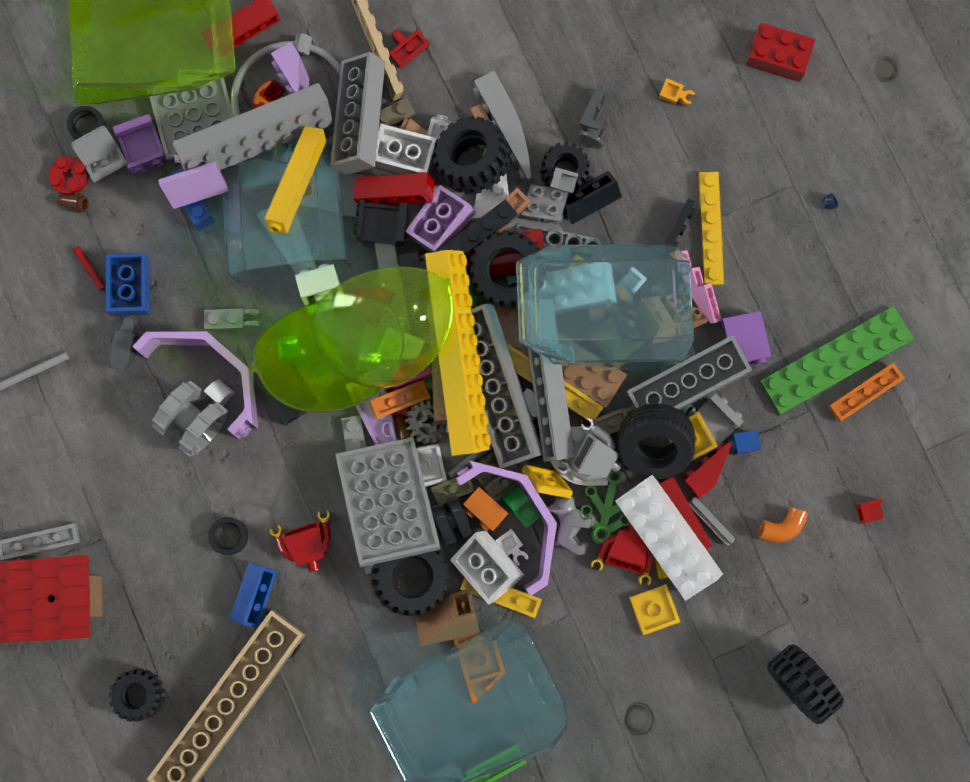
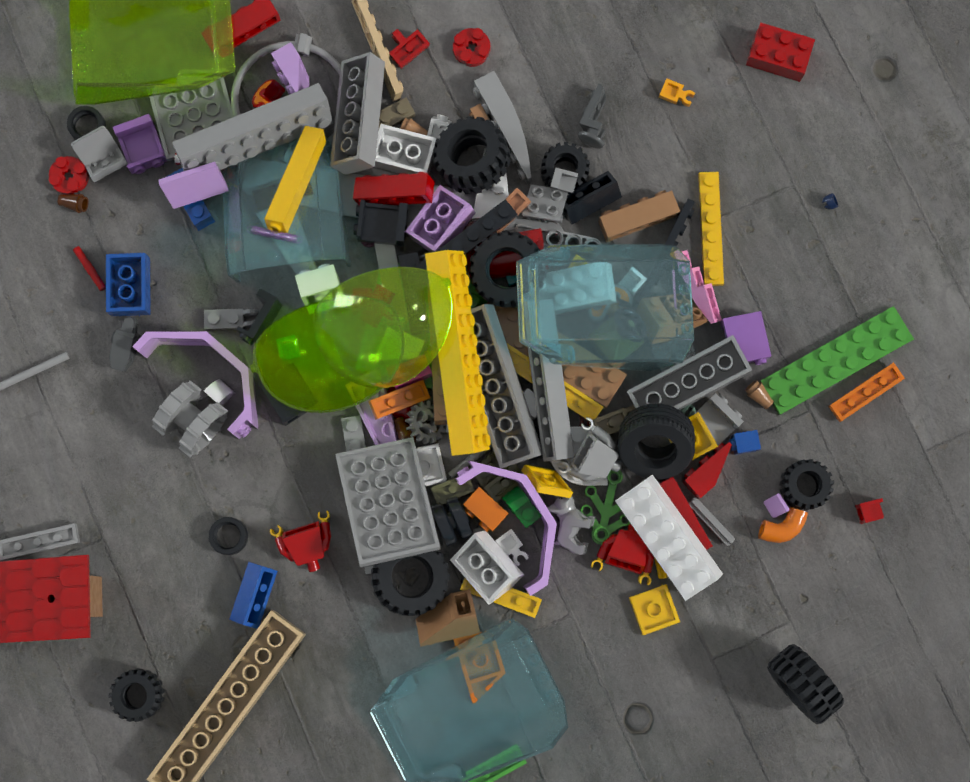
(262, 233): none -> medium lavender piece
(263, 320): none -> black panel
(471, 36): none -> red plate
(639, 215): none -> medium nougat brick
(759, 394): none -> medium nougat cone
(776, 505): none -> lavender slope
(822, 480): none -> black tyre

